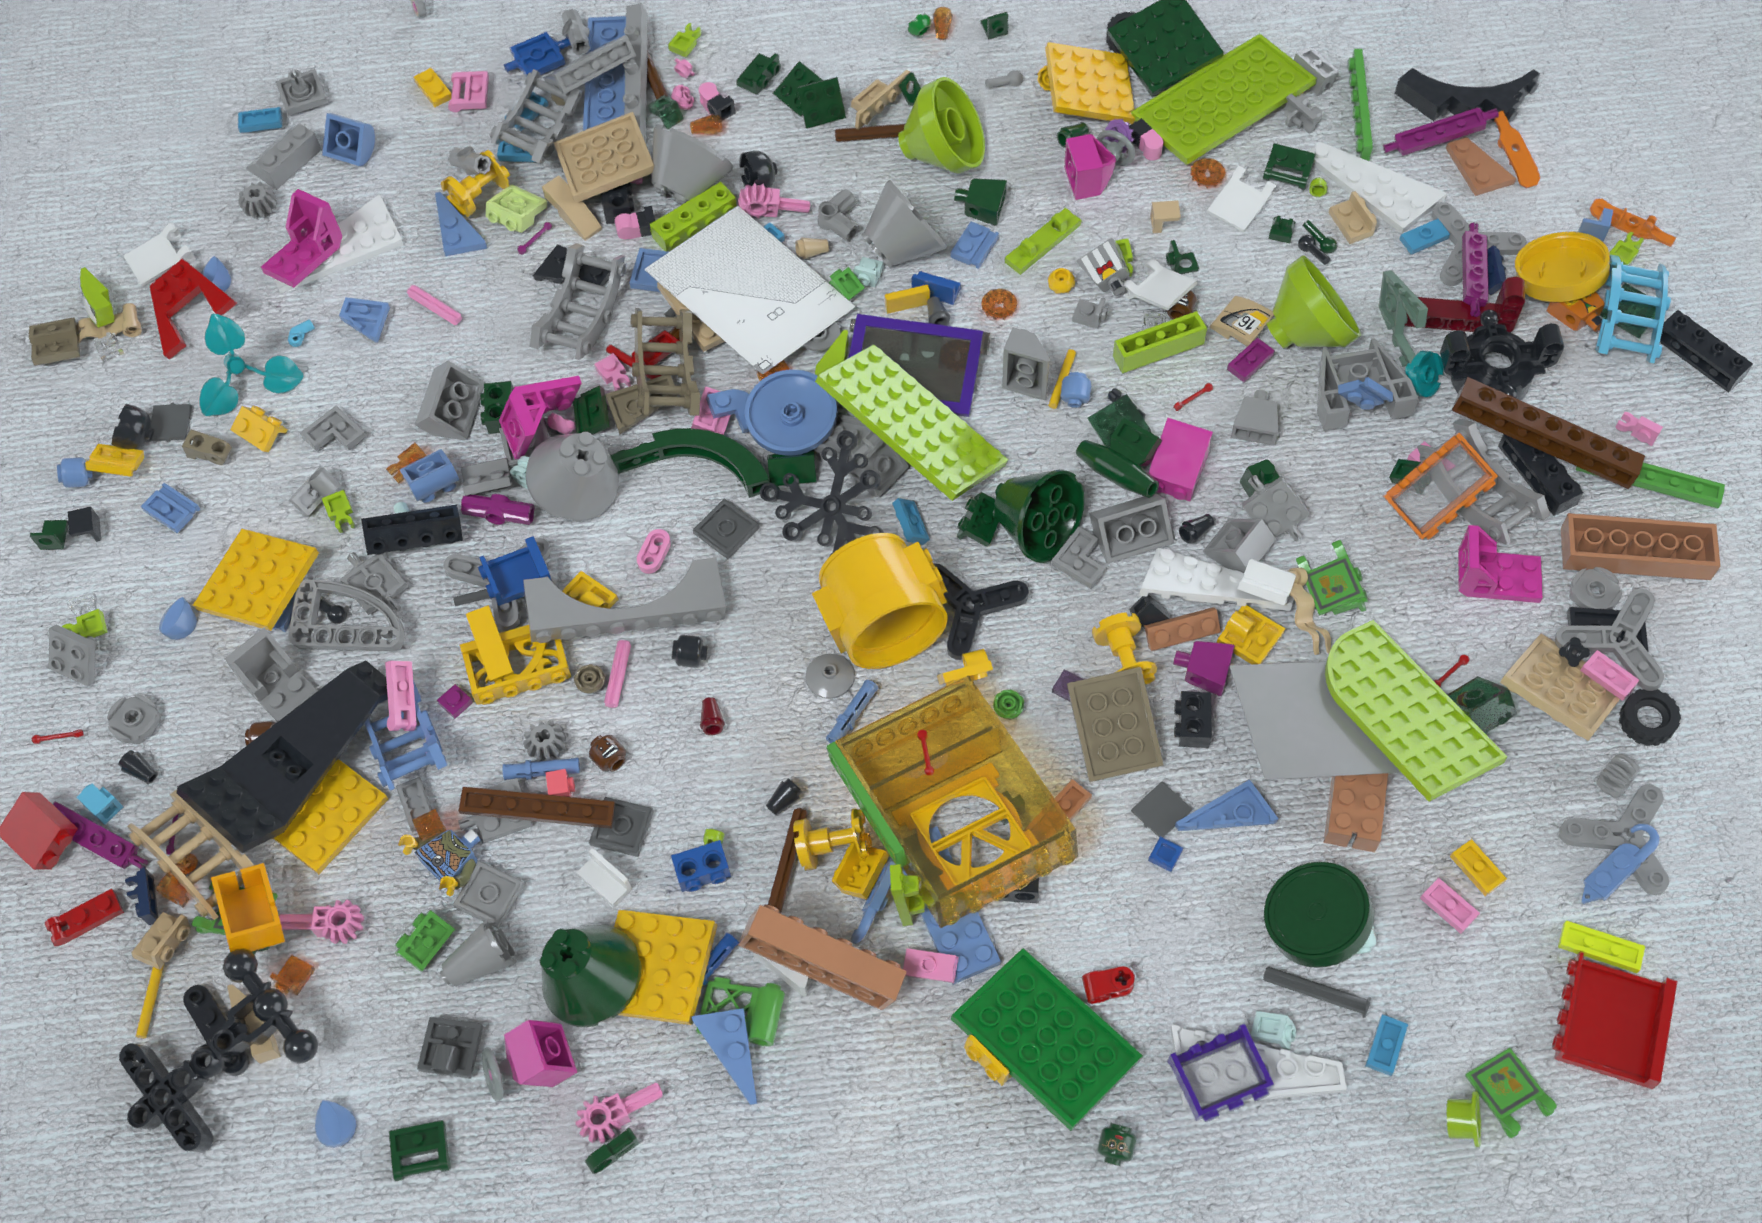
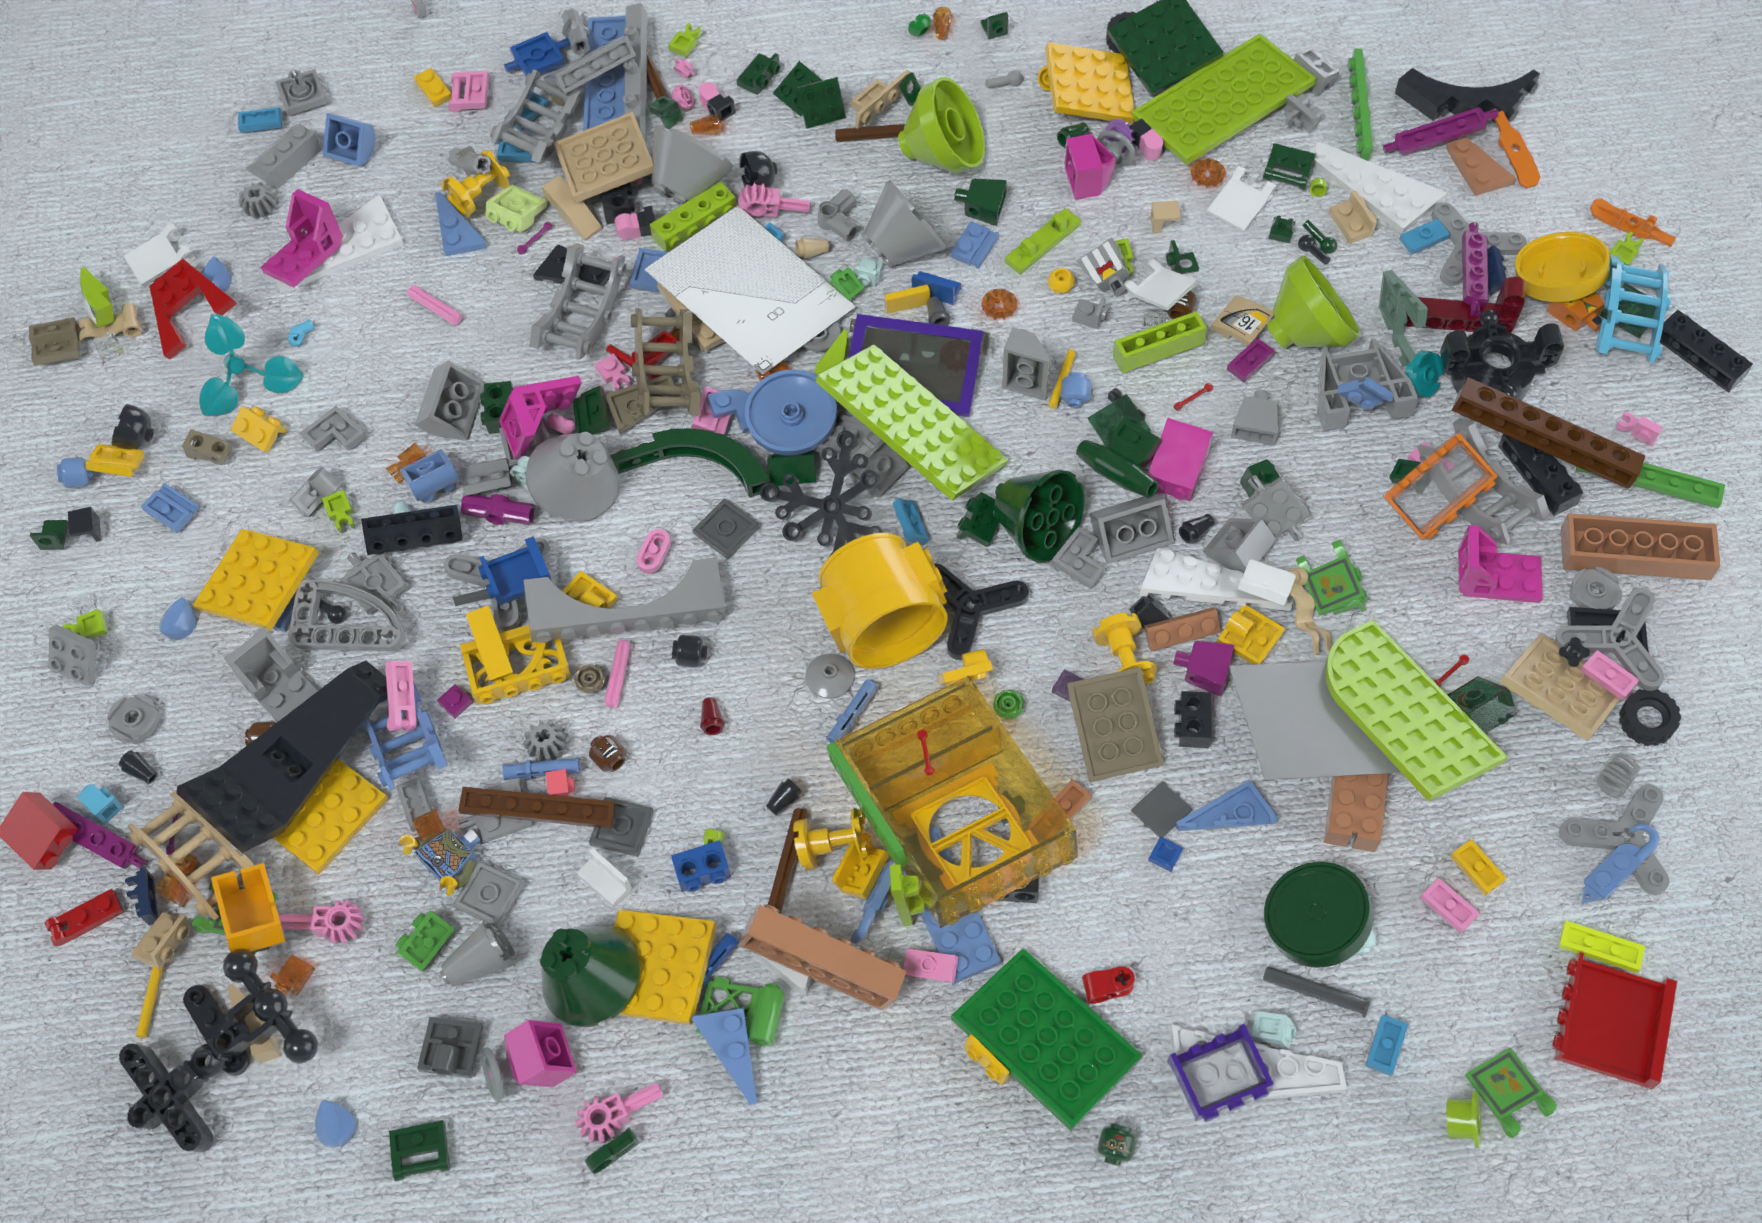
(36, 739): red hinge -> none
(170, 422): dark grey piece -> none
(365, 316): medium blue wing -> none
(1597, 228): medium blue panel -> none

